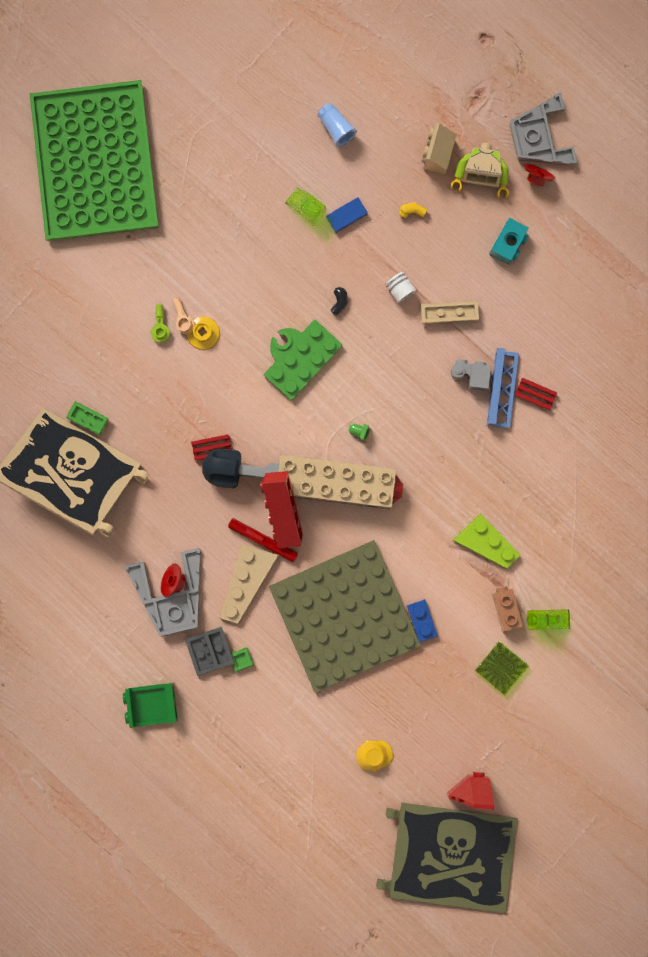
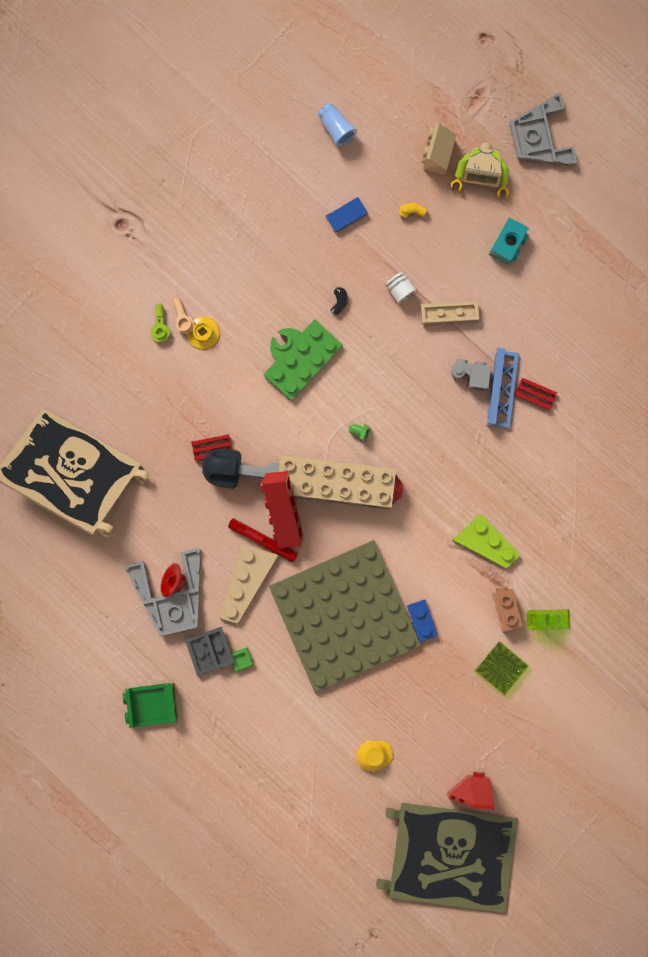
(87, 418): bright green plate -> none
(93, 160): bright green plate -> none
(306, 205): clear neon green slope -> none
(538, 175): red piece -> none

